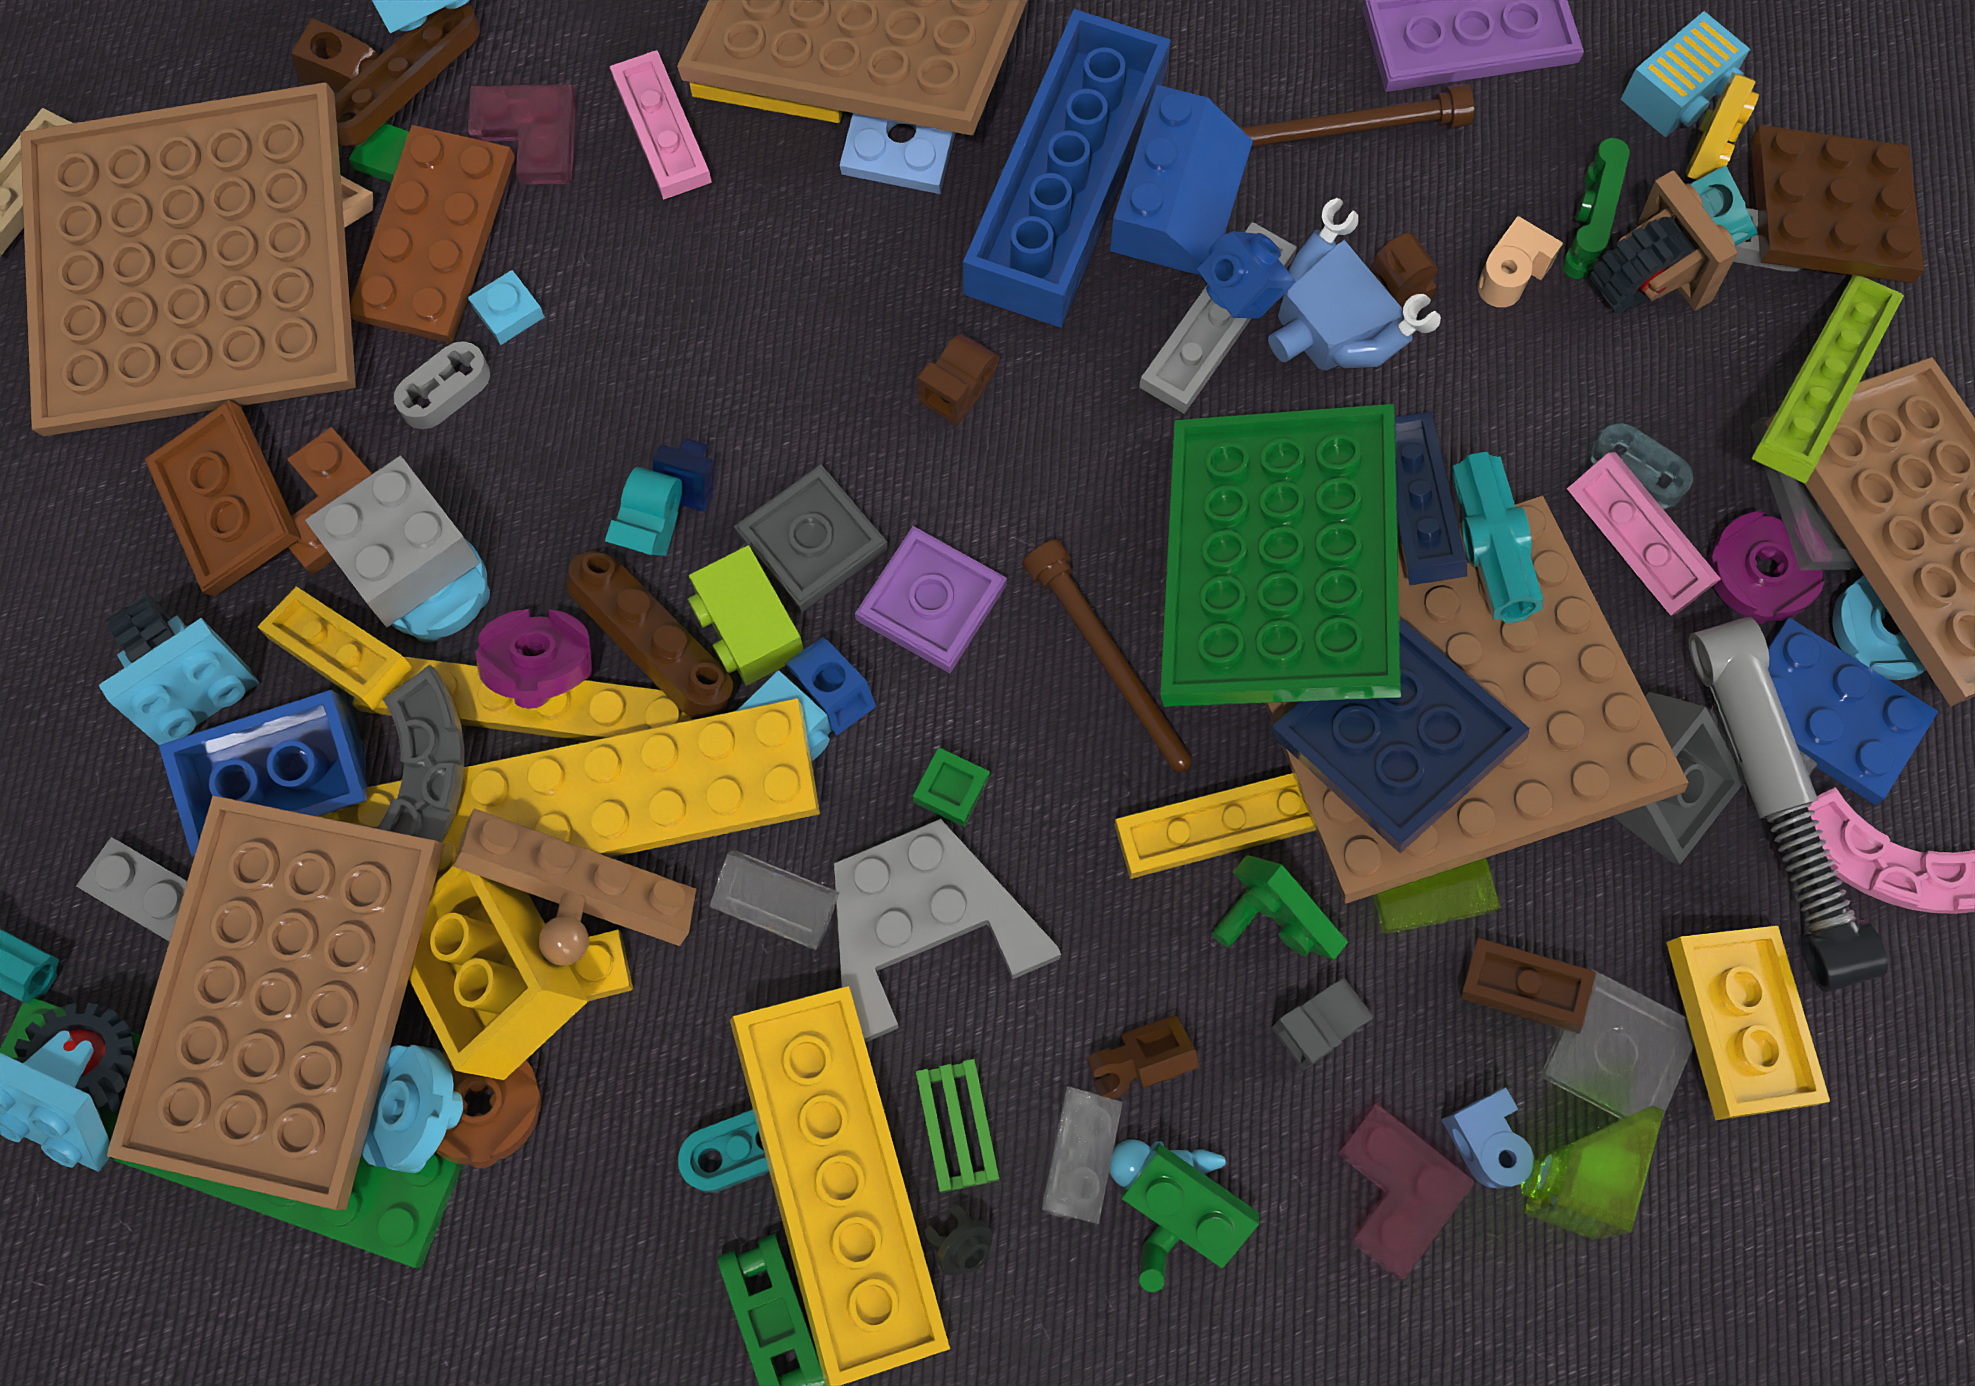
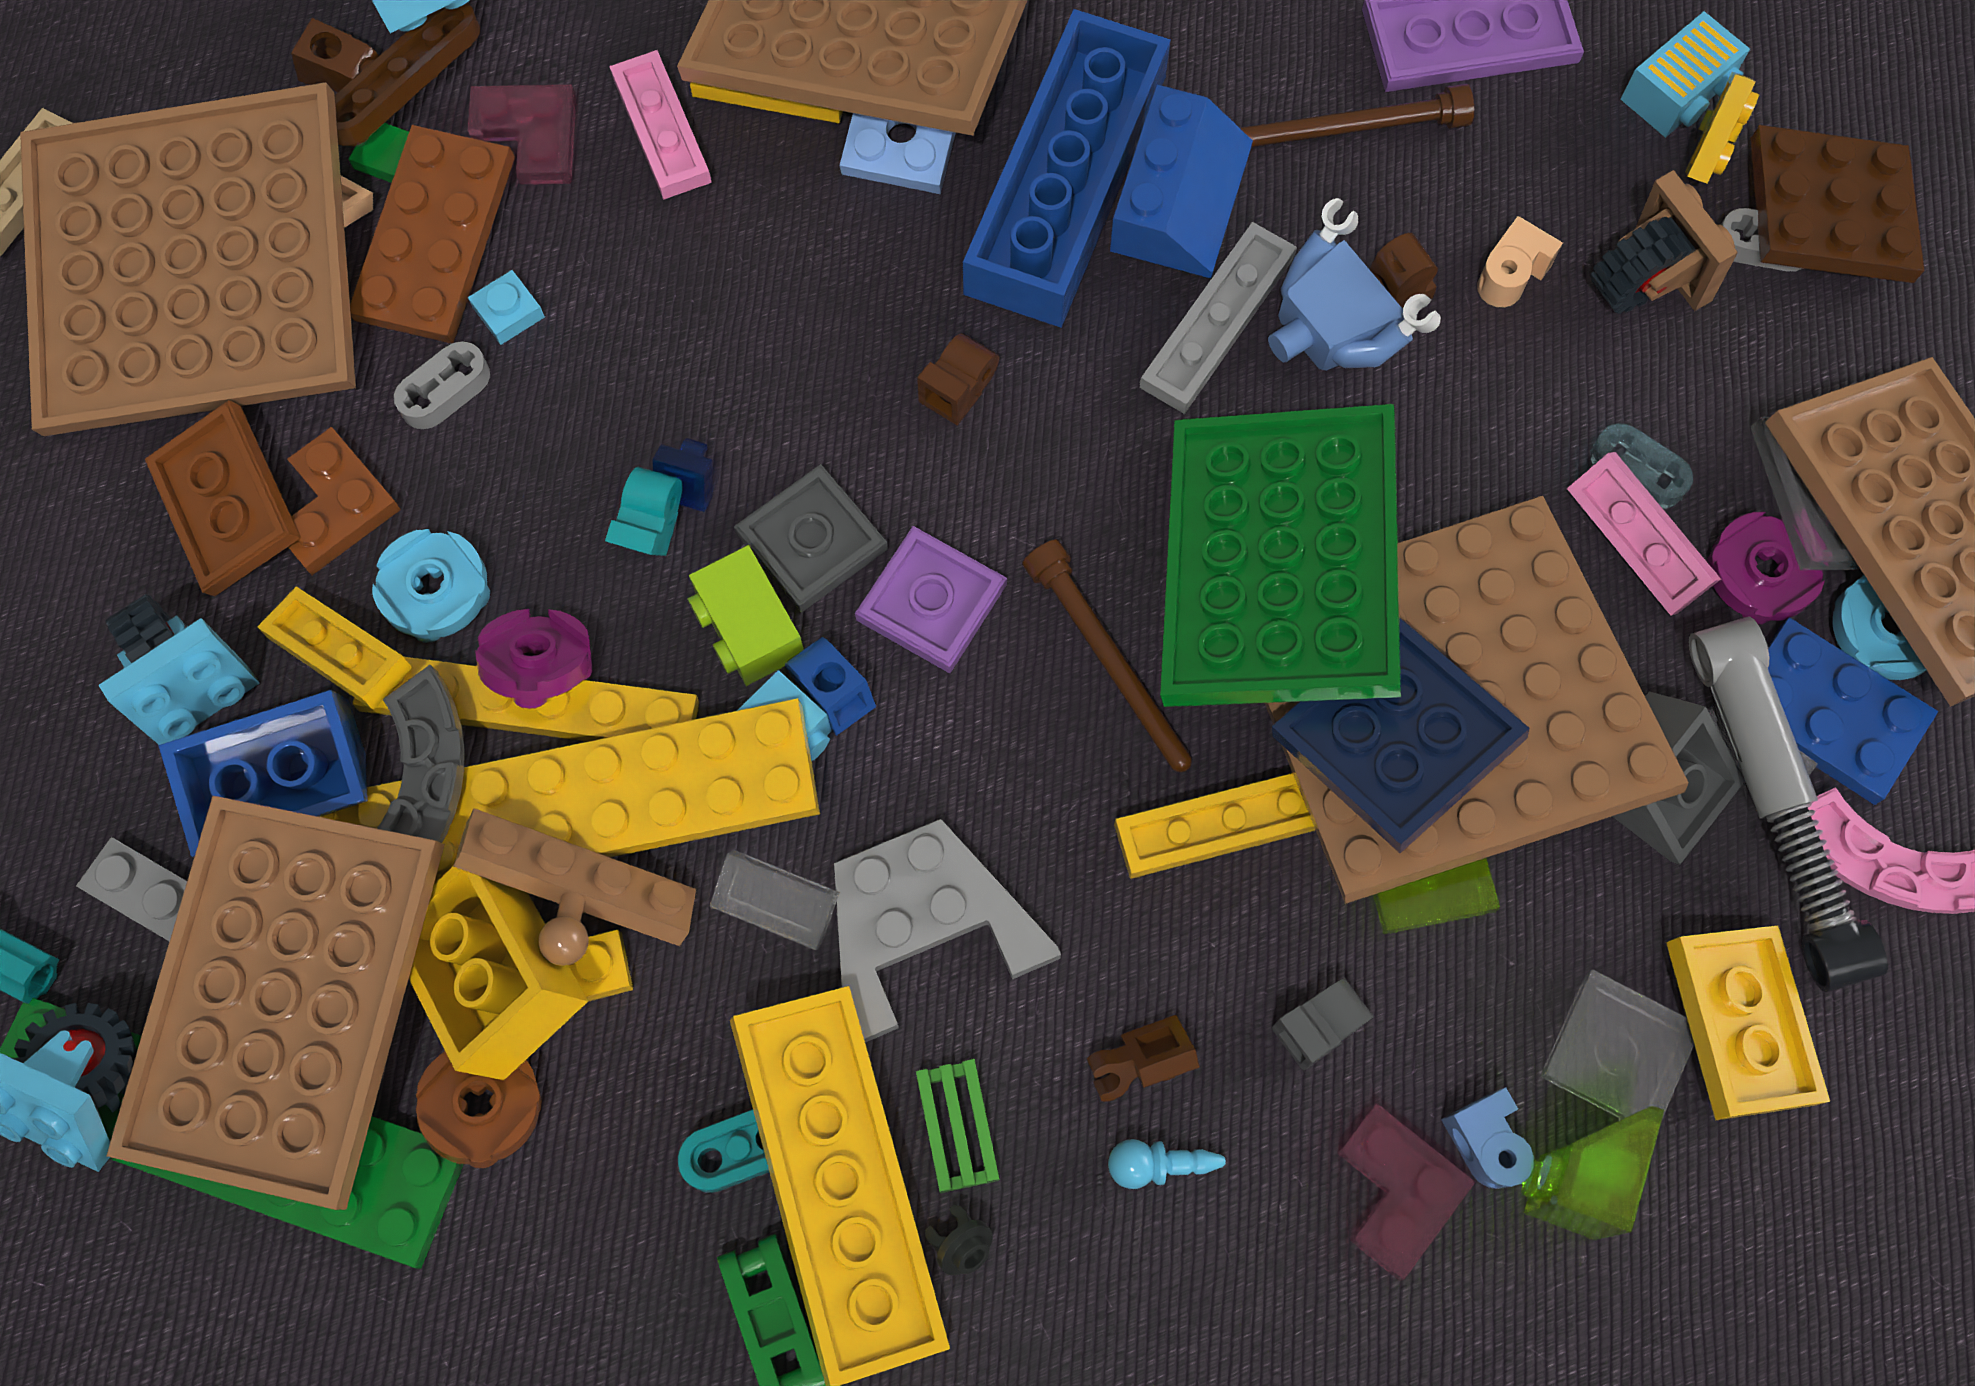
(393, 541): light grey brick -> none
(411, 1109): medium azure plate -> none
(649, 634): reddish brown plate -> none
(951, 787): green plate -> none
(1082, 1156): clear hinge -> none
(1188, 1210): green plate -> none
(1245, 274): blue brick -> none
(1279, 897): green plate -> none
(1425, 504): dark blue plate -> none
(1497, 538): teal piece -> none
(1529, 985): reddish brown plate -> none
(1597, 207): green plate -> none
(1725, 204): teal leg -> none
(1828, 379): lime tile -> none

